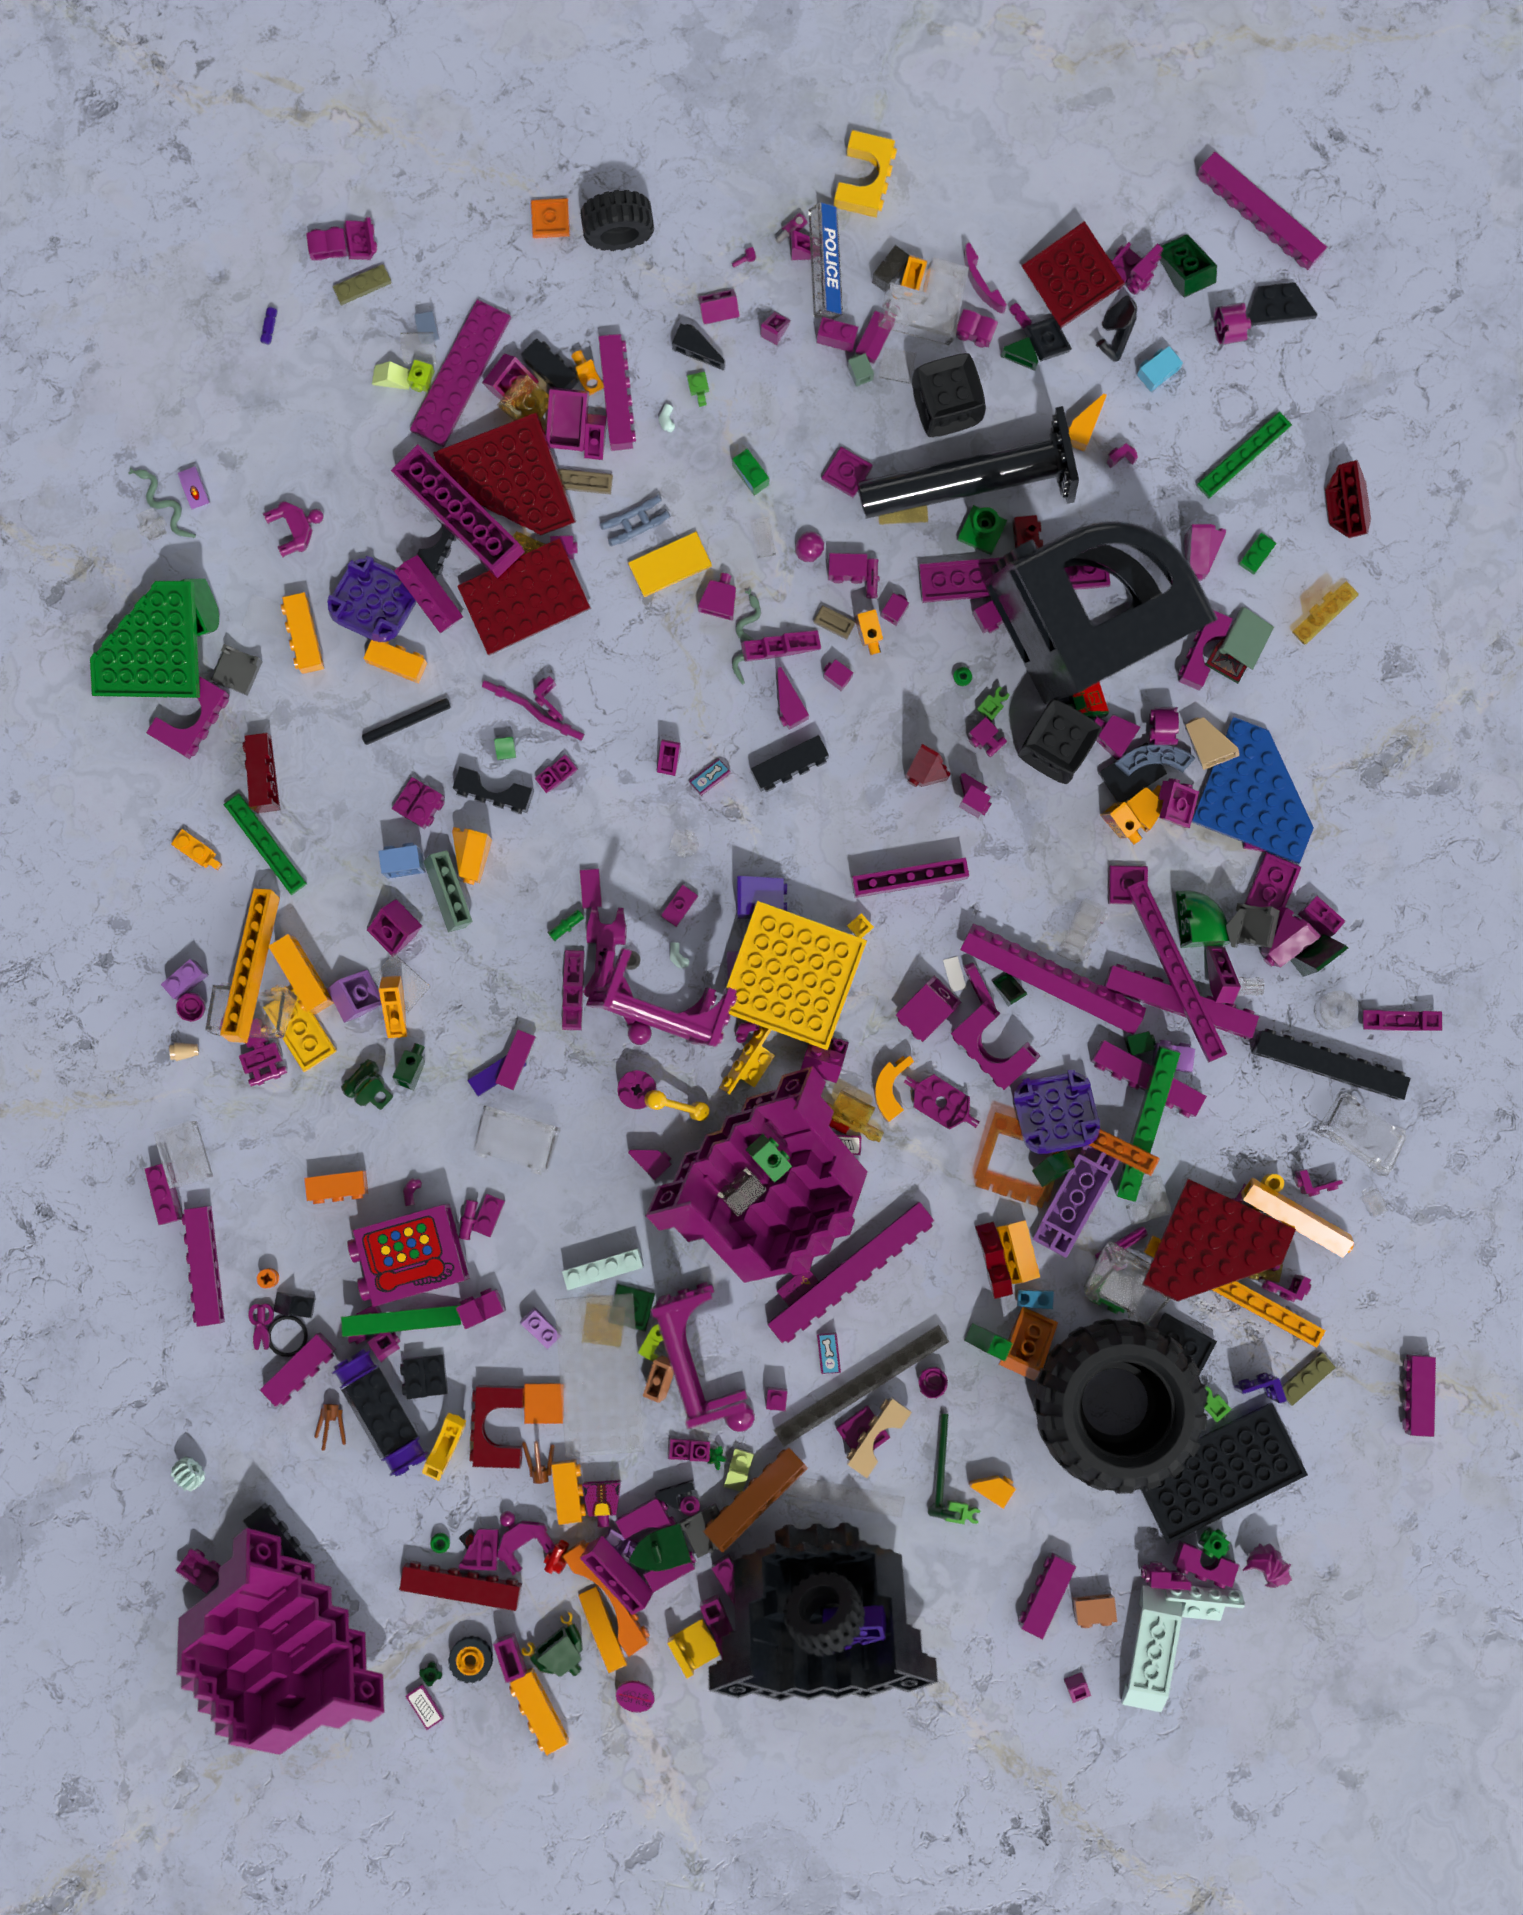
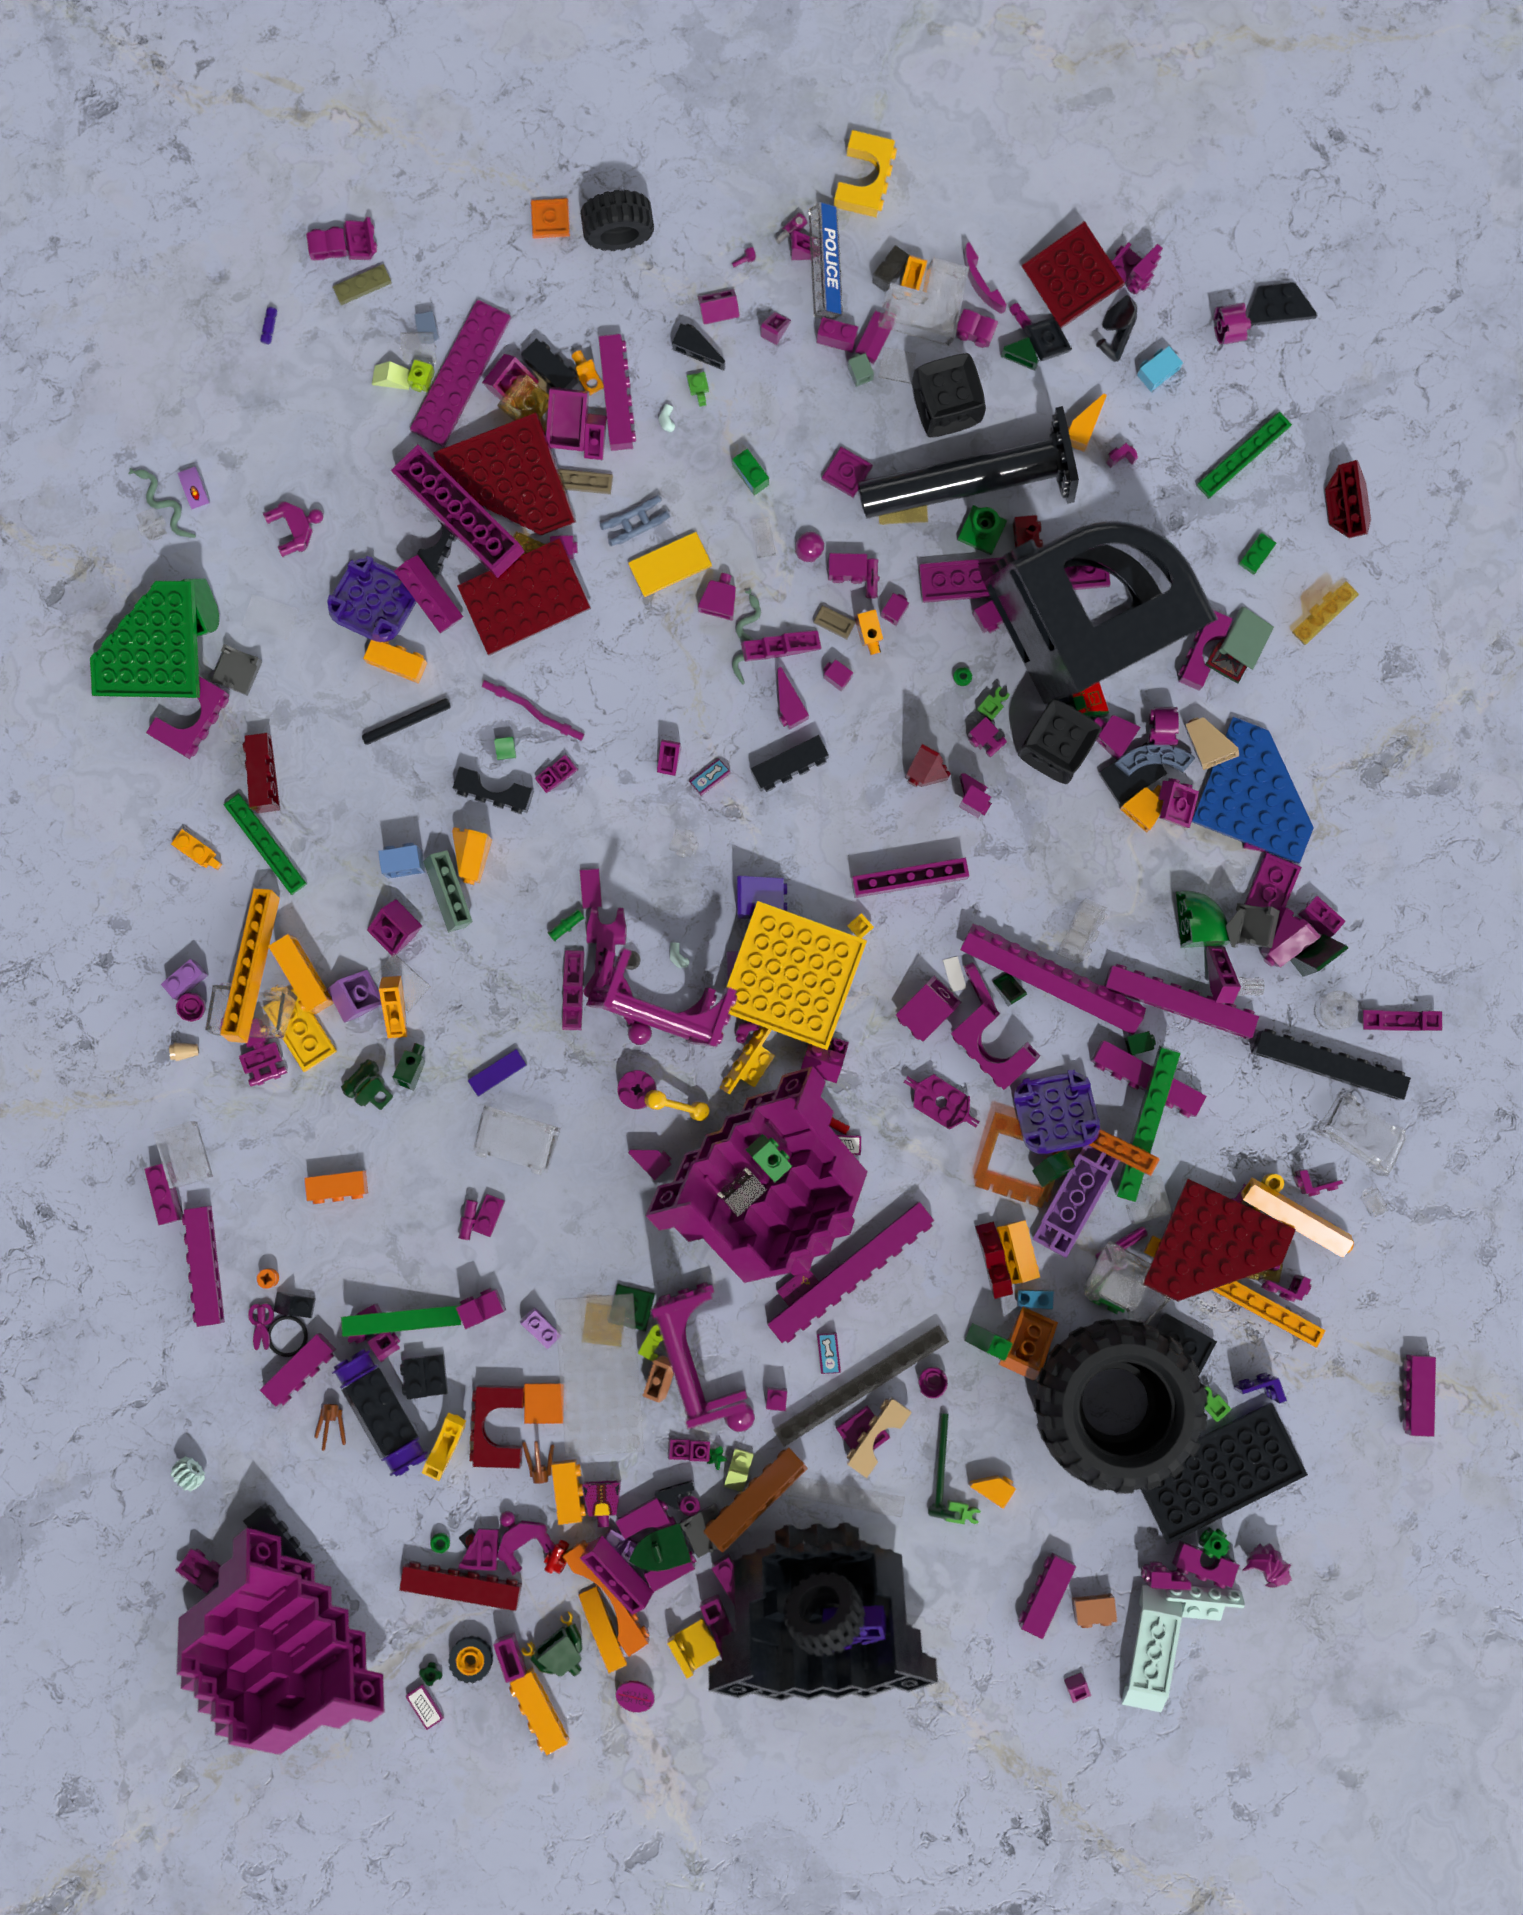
(303, 633): light orange brick -> none
(408, 1255): brick -> none
(409, 1189): magenta arm -> none
(419, 803): magenta plate -> none
(515, 1059): magenta tile -> none
(543, 688): magenta bracket -> none
(602, 1269): light aqua arch -> none
(679, 906): magenta plate -> none
(855, 1115): clear yellow bracket -> none
(883, 1088): light orange arch -> none
(1117, 816): light orange torso -> none
(1120, 878): magenta tile -> none
(1176, 971): magenta plate -> none
(1186, 1058): medium lavender brick -> none
(1188, 265): dark green slope -> none
(1202, 546): magenta slope -> none
(1261, 211): magenta brick -> none
(1307, 1378): olive plate -> none

